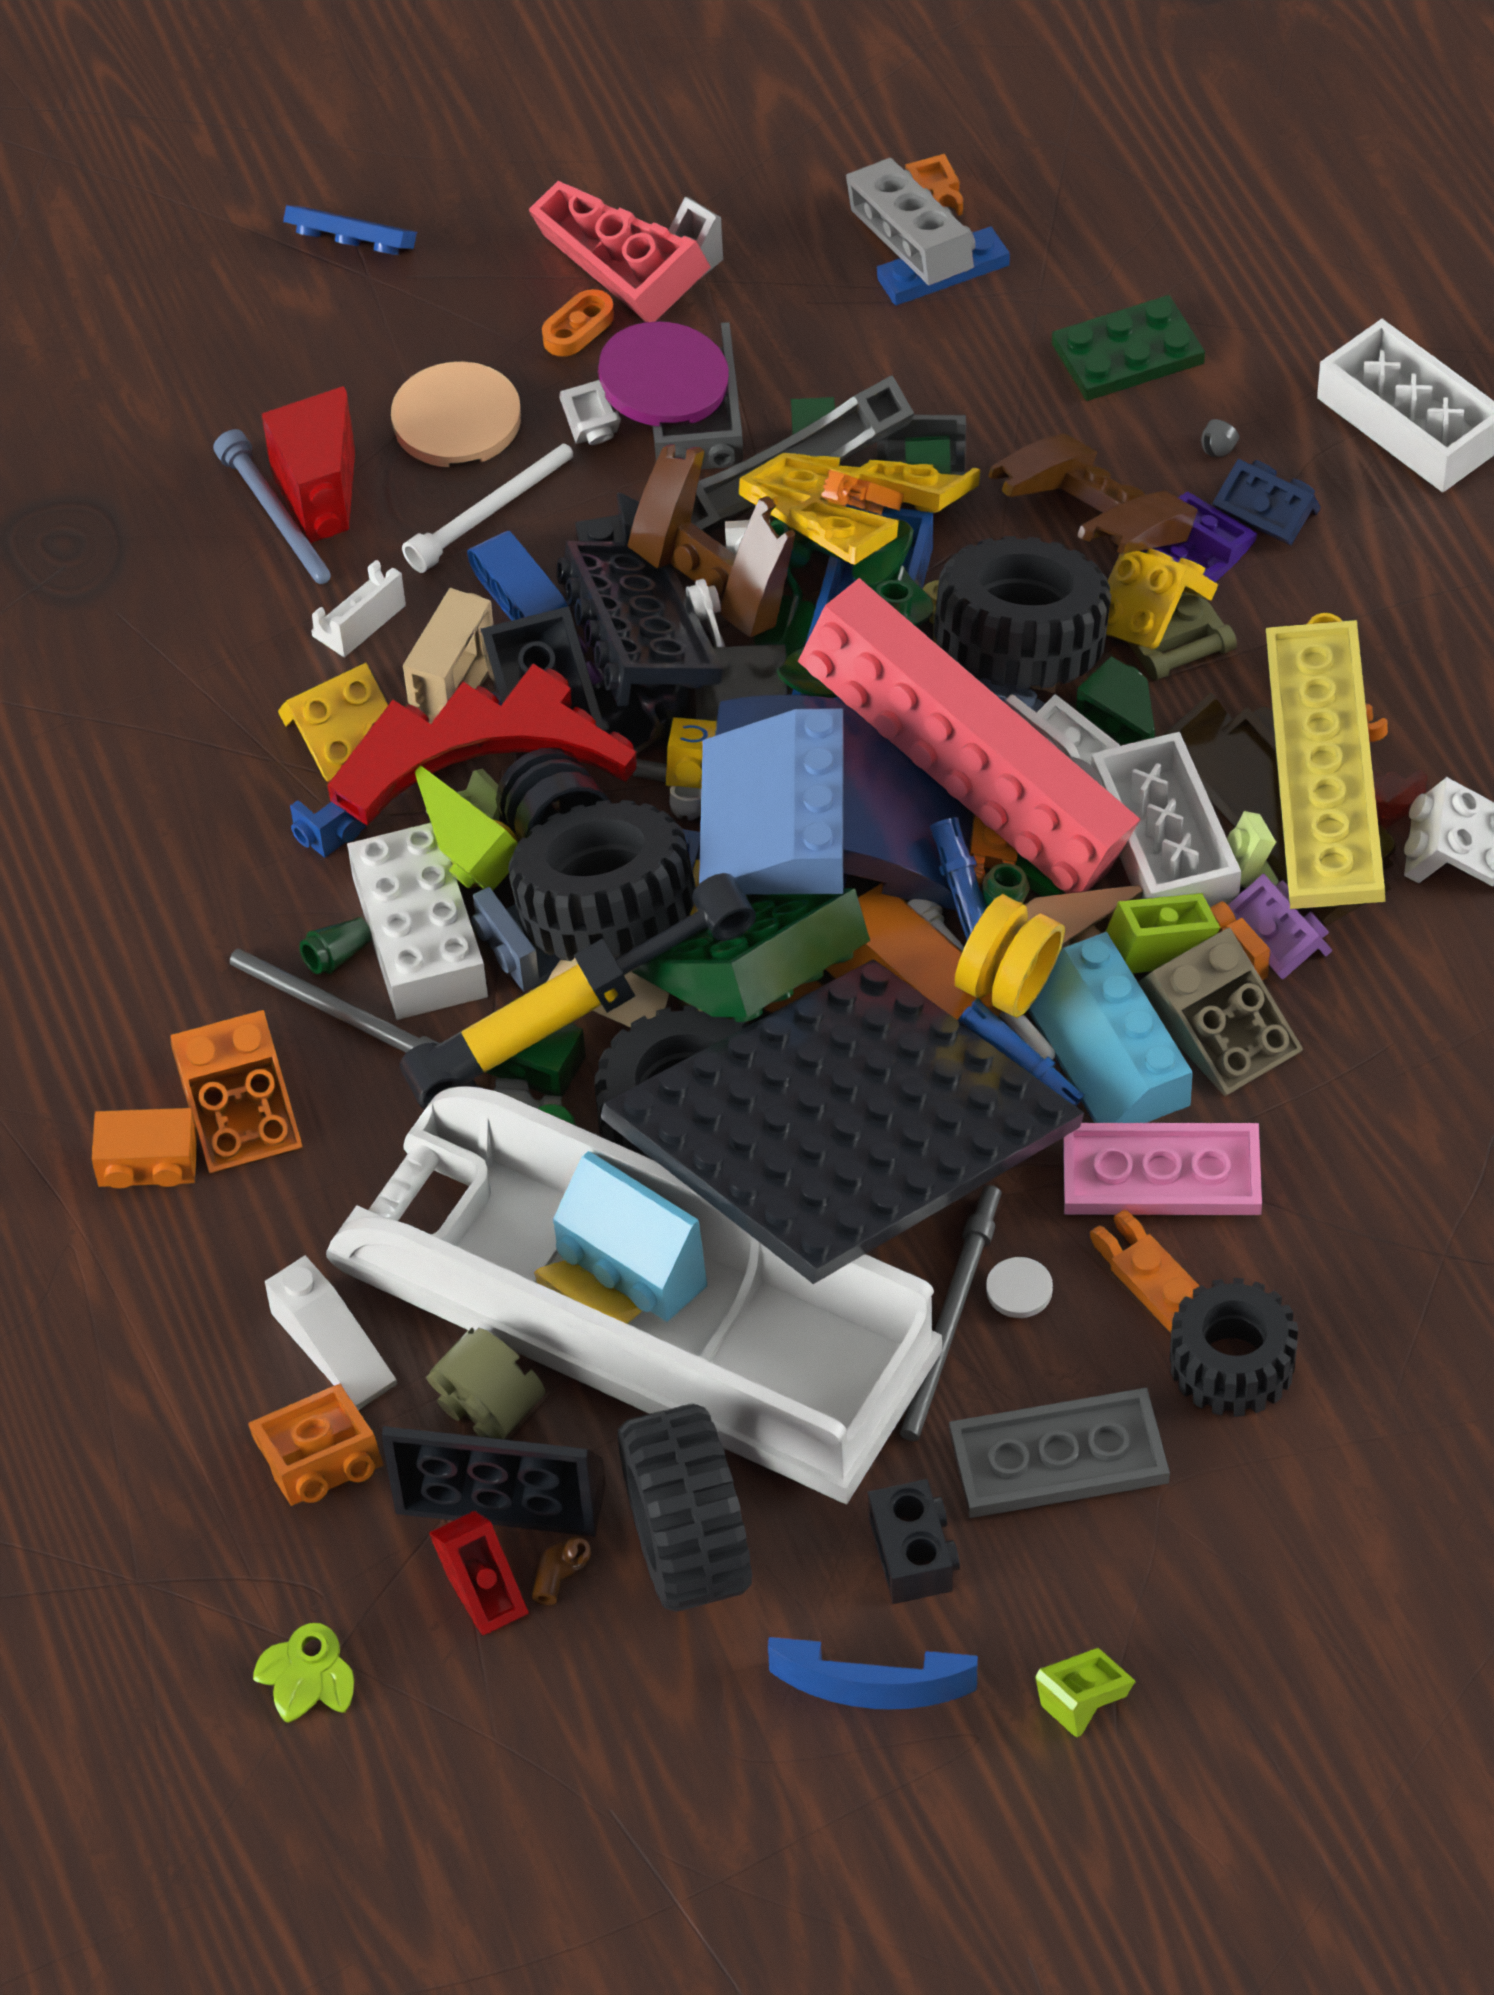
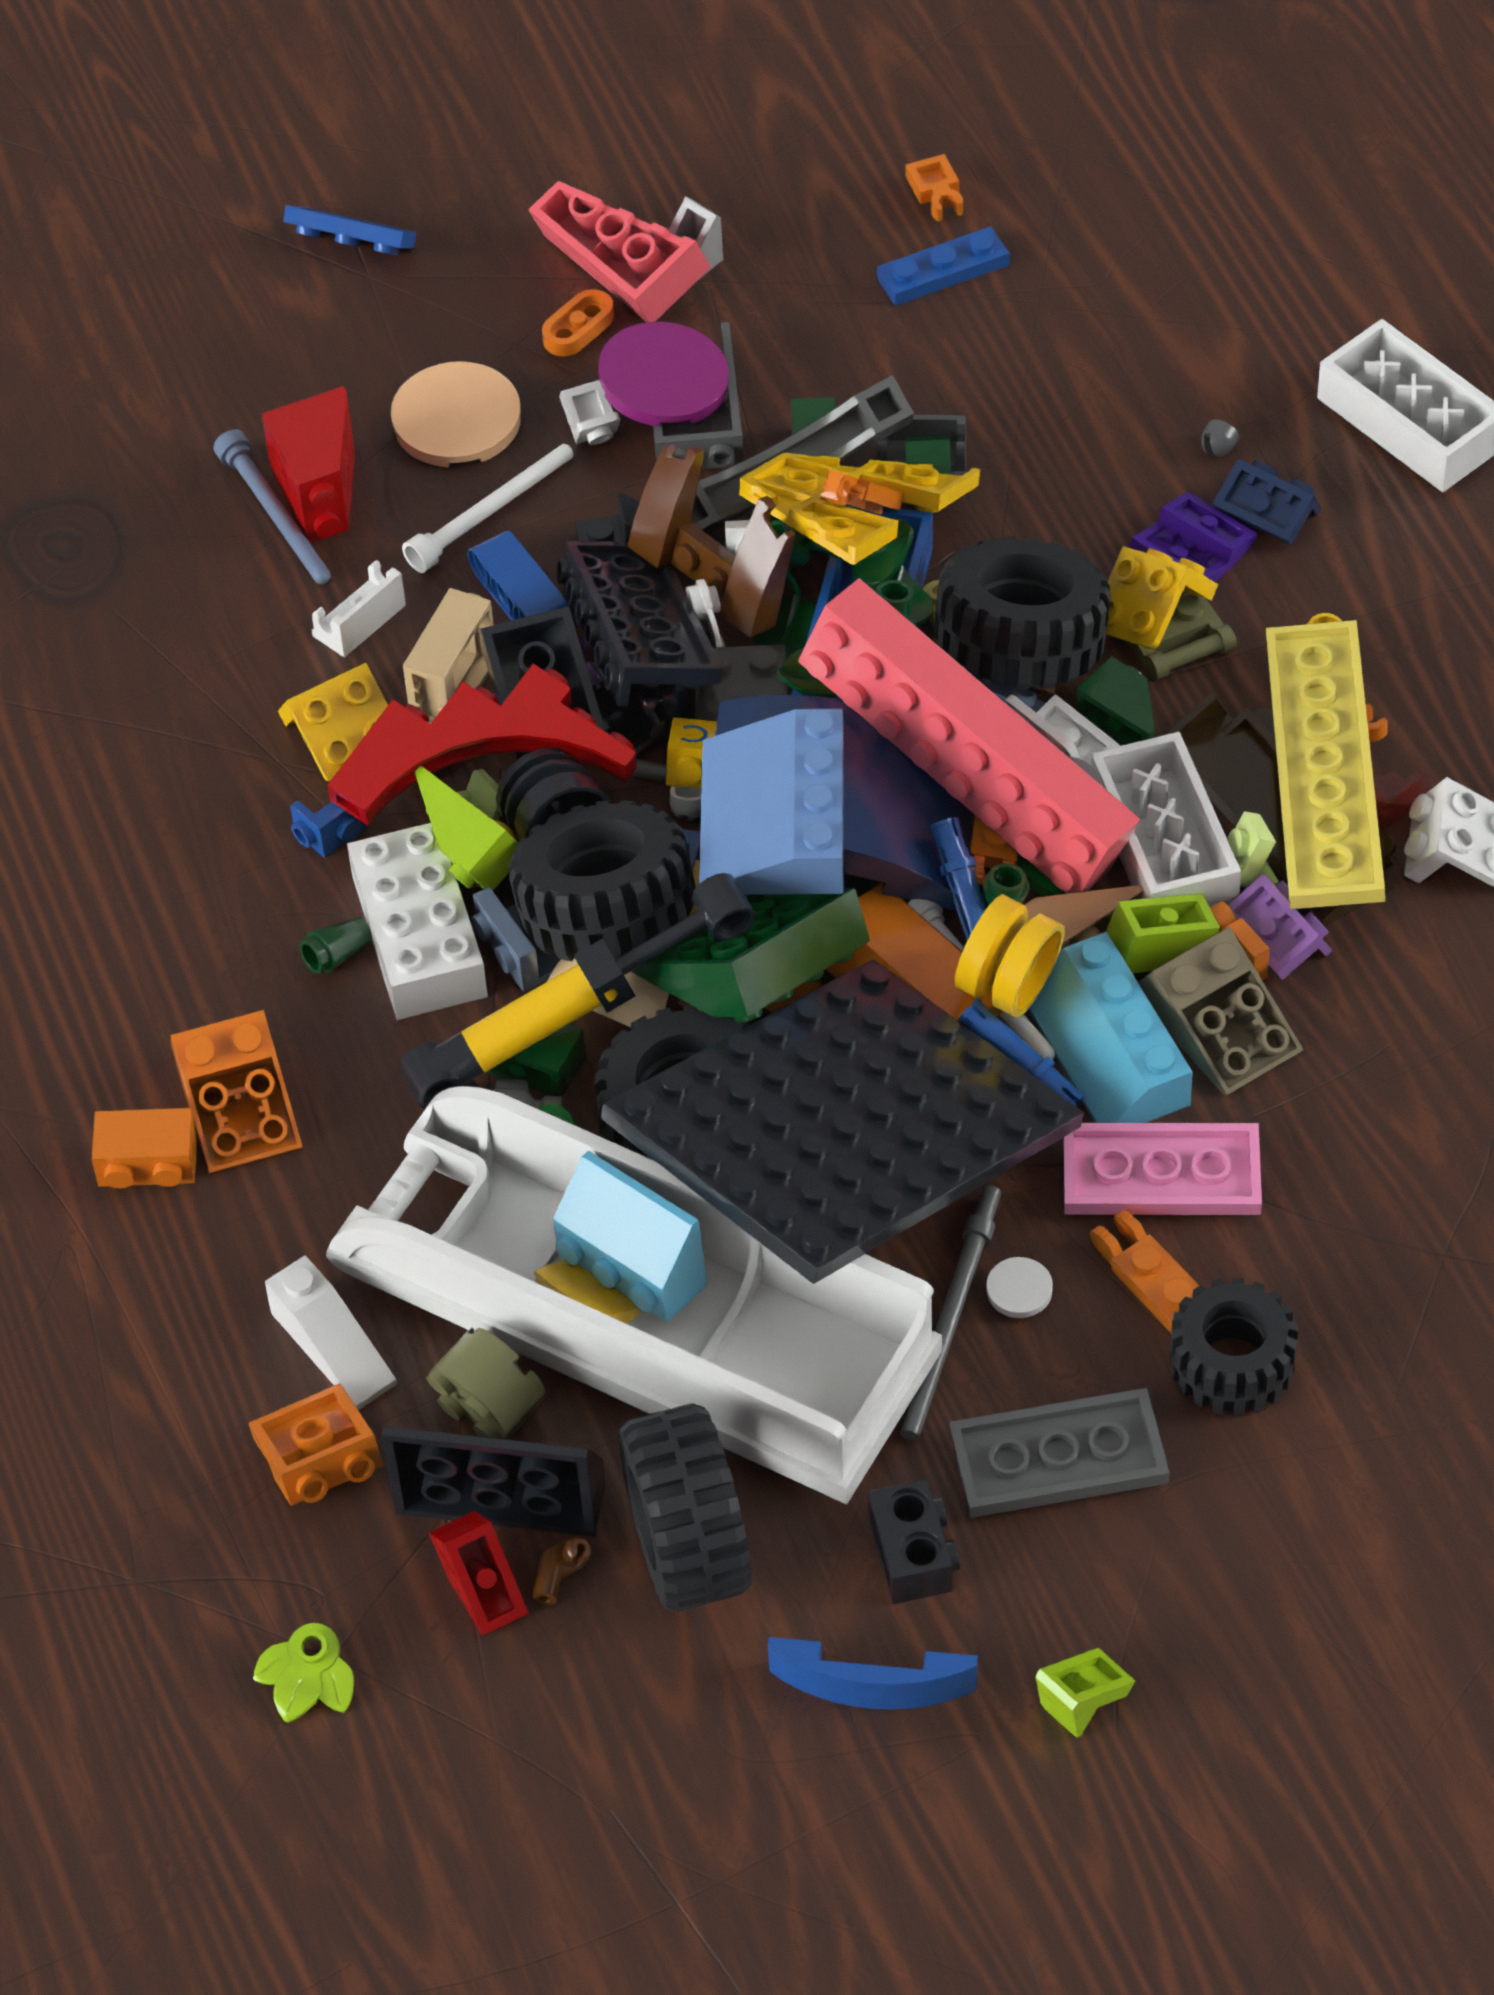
(325, 1001): dark grey bar -> none
(910, 221): light grey brick -> none
(1128, 347): dark green plate -> none
(1128, 514): reddish brown wedge -> none

